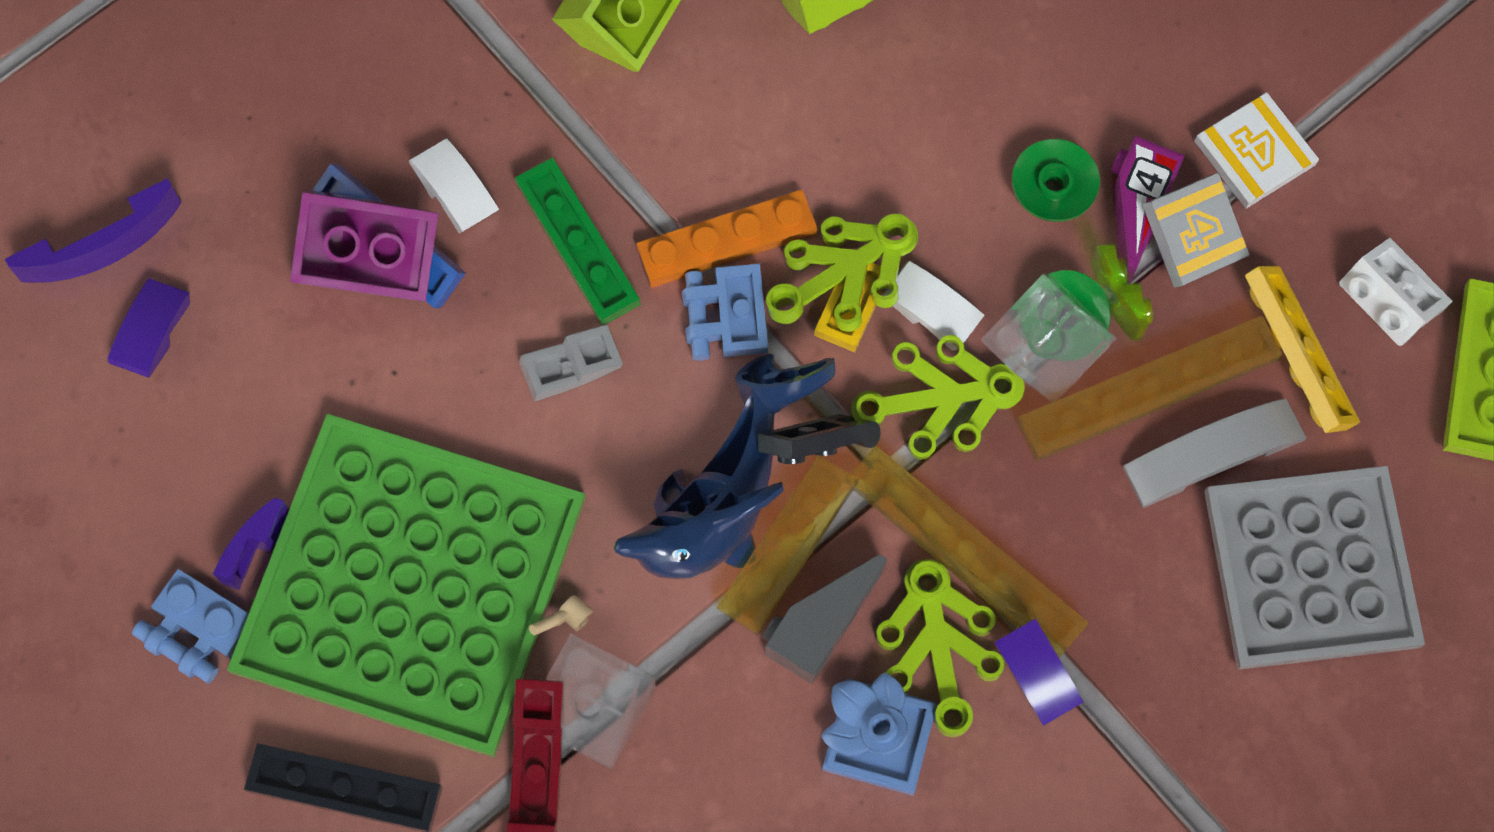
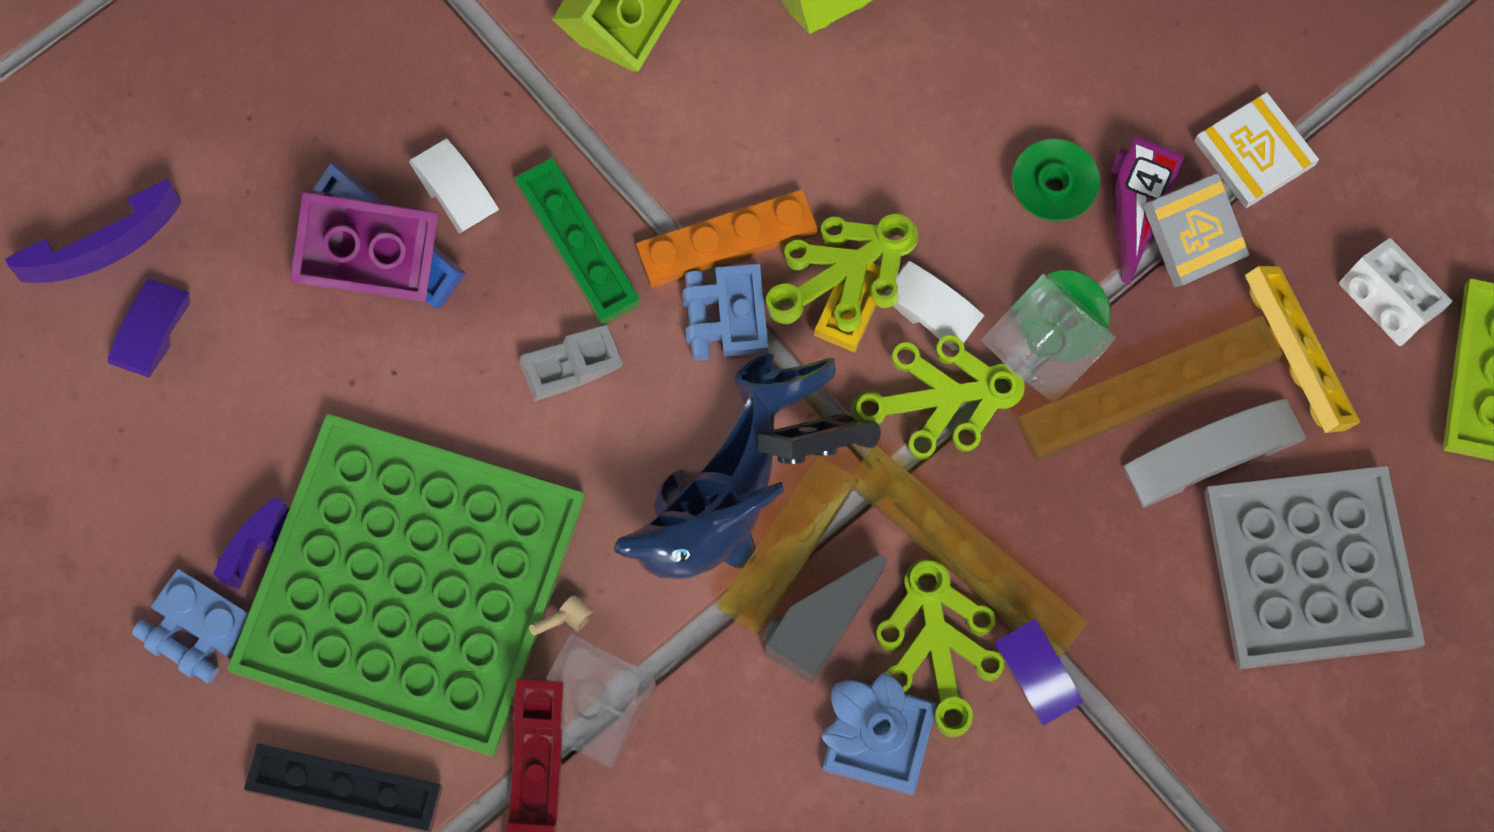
(1126, 301): clear neon green slope -> none

